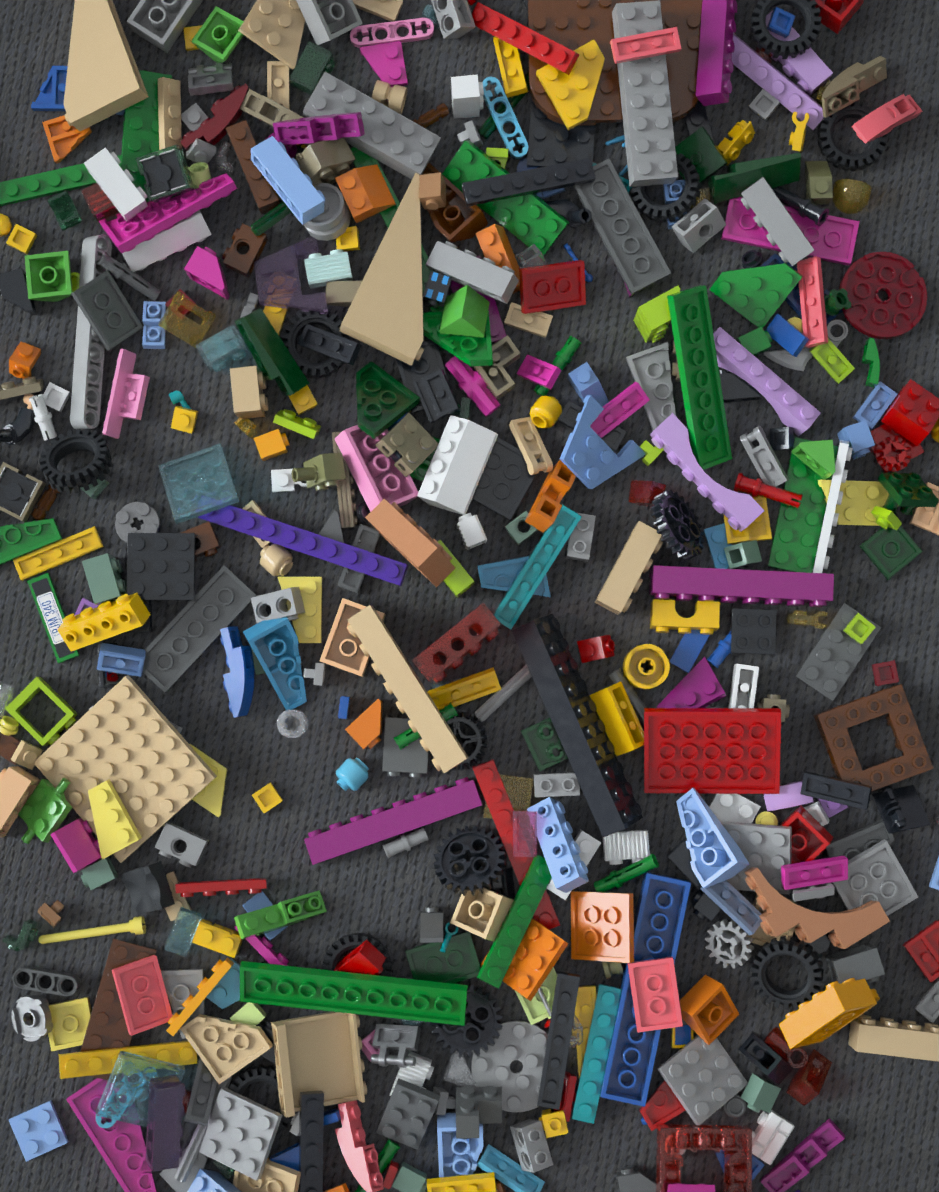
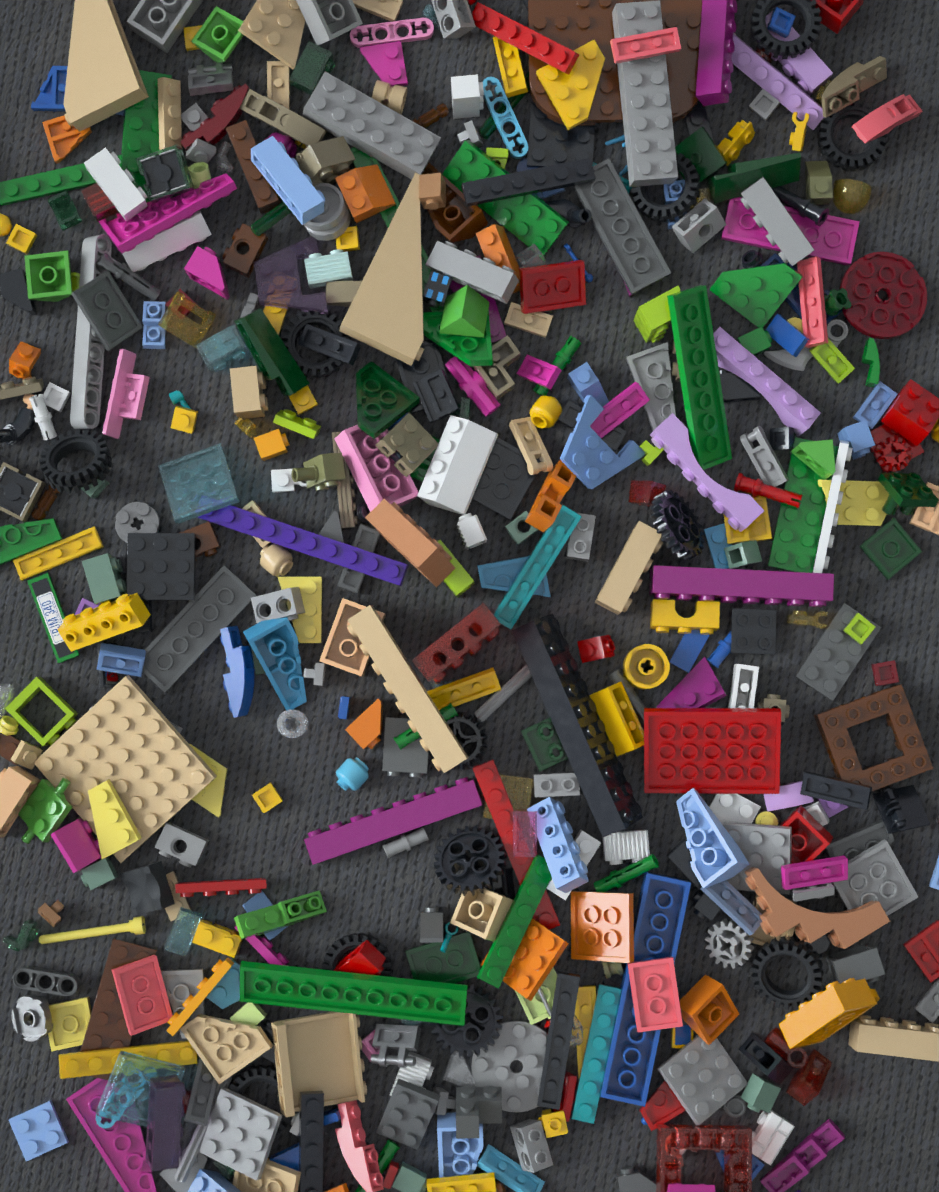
(319, 128): magenta slope -> none
(886, 518): lime plate -> none

